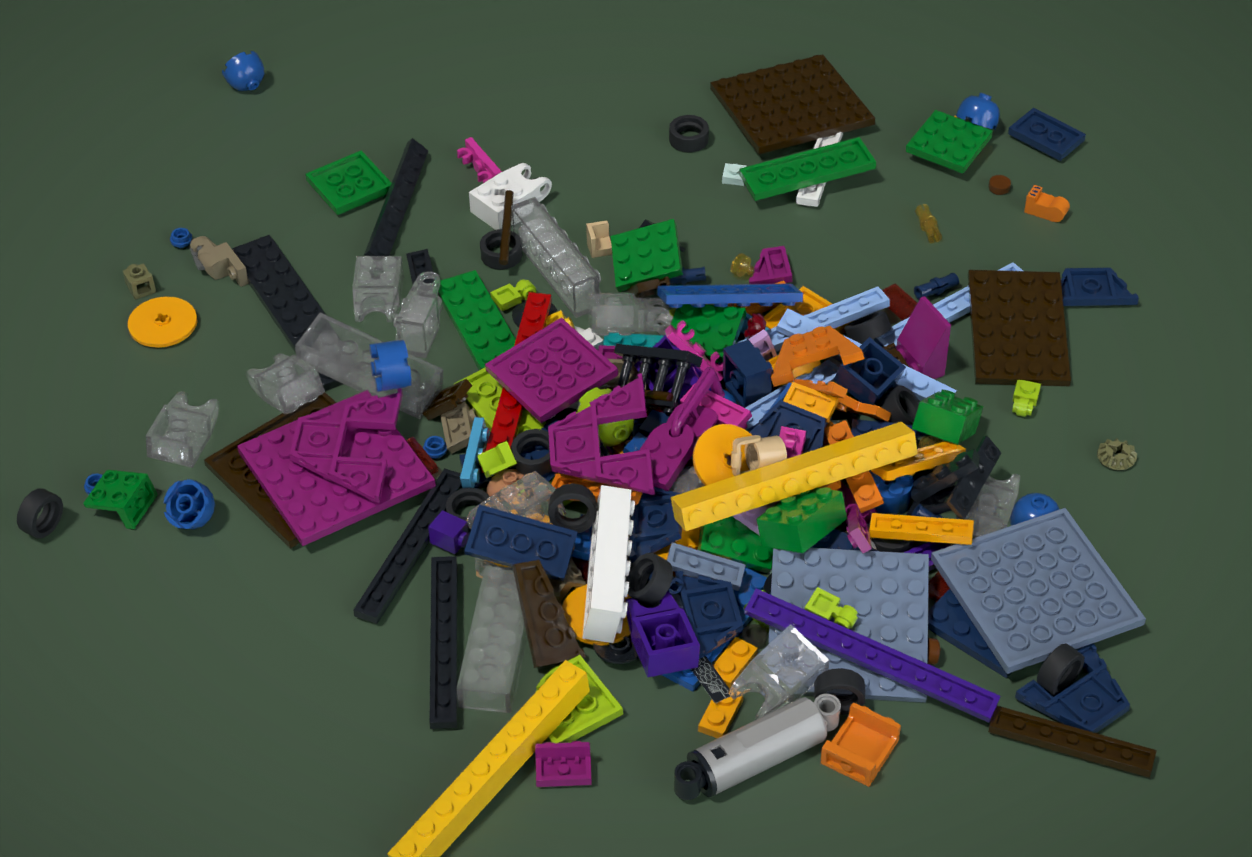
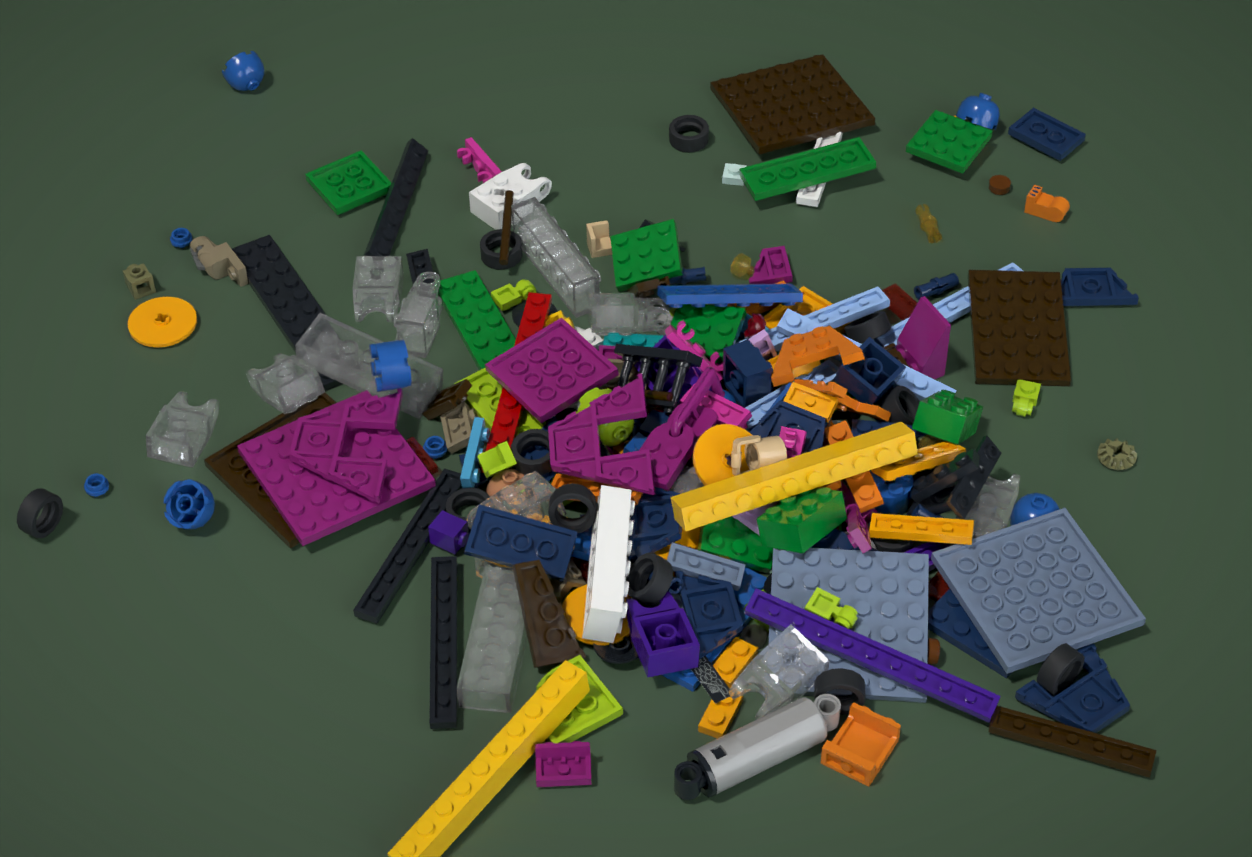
(123, 492): green bracket -> none

